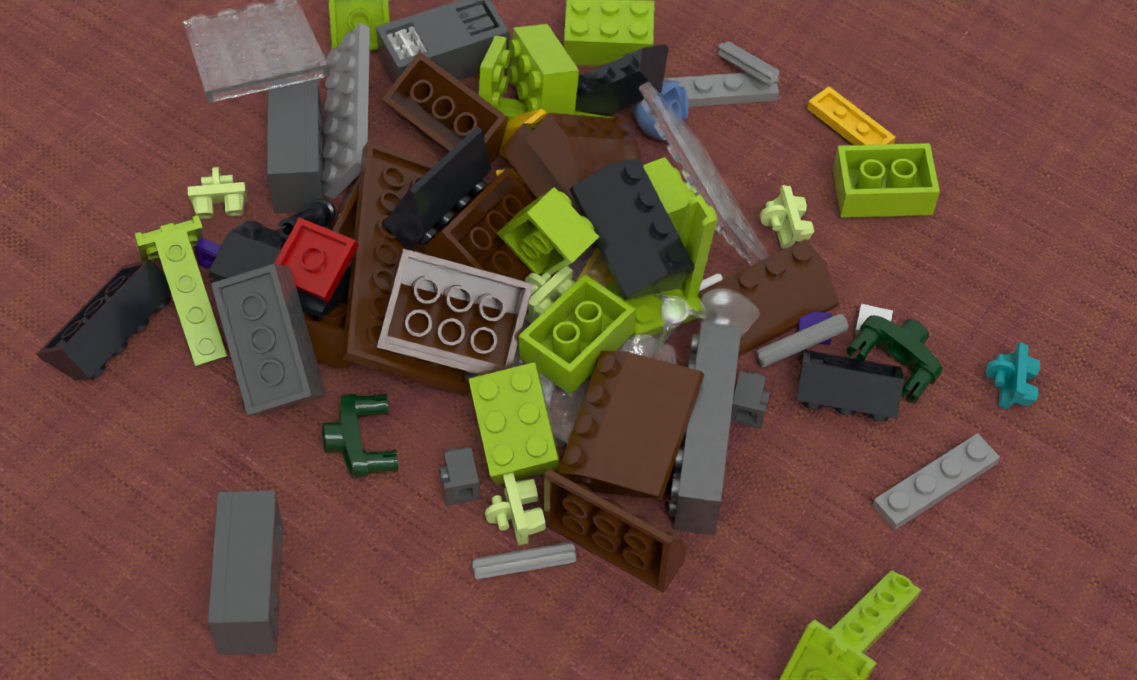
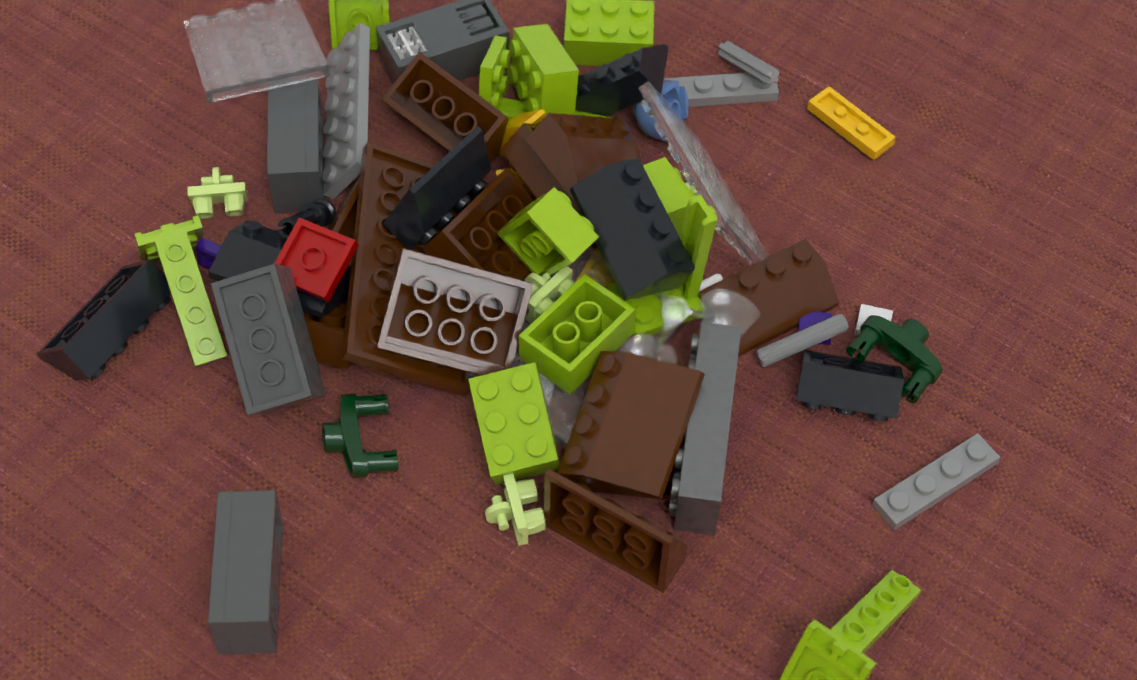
(459, 476): dark grey brick -> none
(524, 560): light grey axle -> none
(750, 400): dark grey brick -> none
(784, 217): yellowish green hips -> none
(885, 180): lime brick -> none
(1011, 374): teal hips -> none

